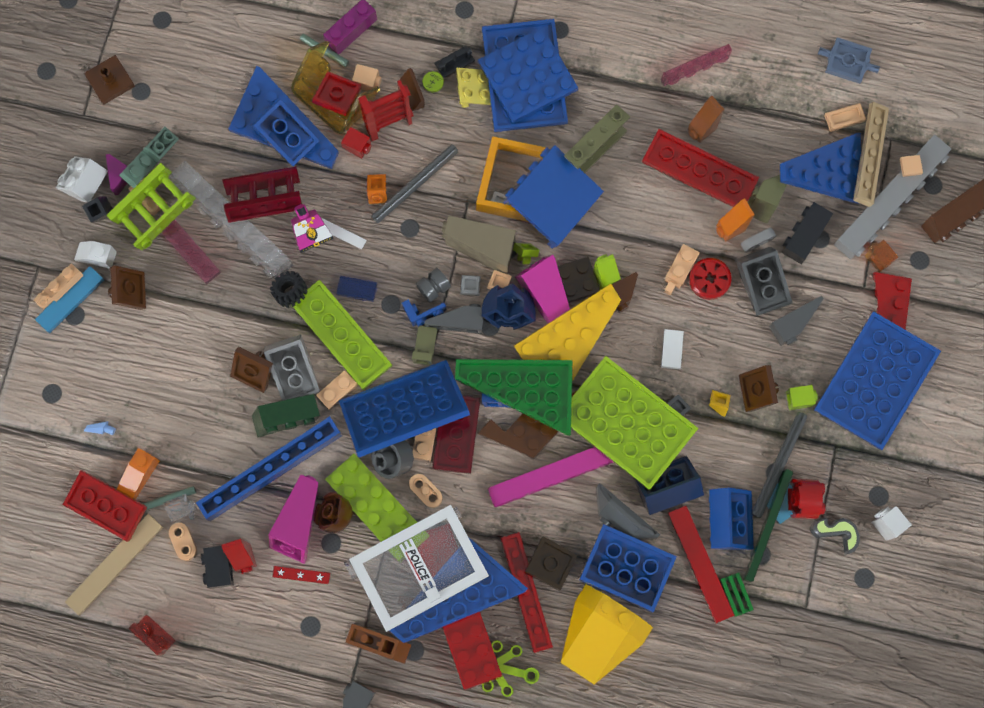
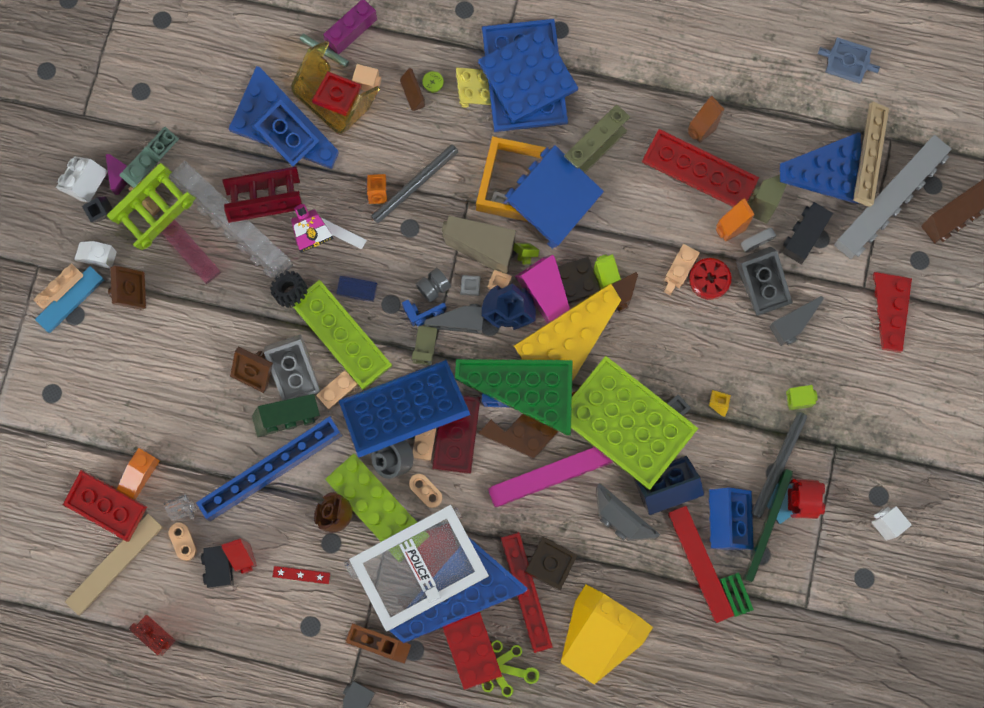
(100, 428): light blue bar -> none
(109, 79): reddish brown tile -> none
(160, 501): sand green bar -> none
(294, 524): dark pink slope -> none
(356, 143): red brick -> none
(386, 110): red fence -> none
(454, 60): black hinge -> none
(627, 568): blue slope -> none
(672, 349): white tile -> none
(700, 63): clear pink plate -> none
(758, 388): reddish brown tile -> none
(839, 527): dark grey animal -> none
(845, 117): light nougat tile -> none
(877, 380): blue plate -> none
(881, 255): clear orange brick -> none
(911, 165): light nougat tile -> none

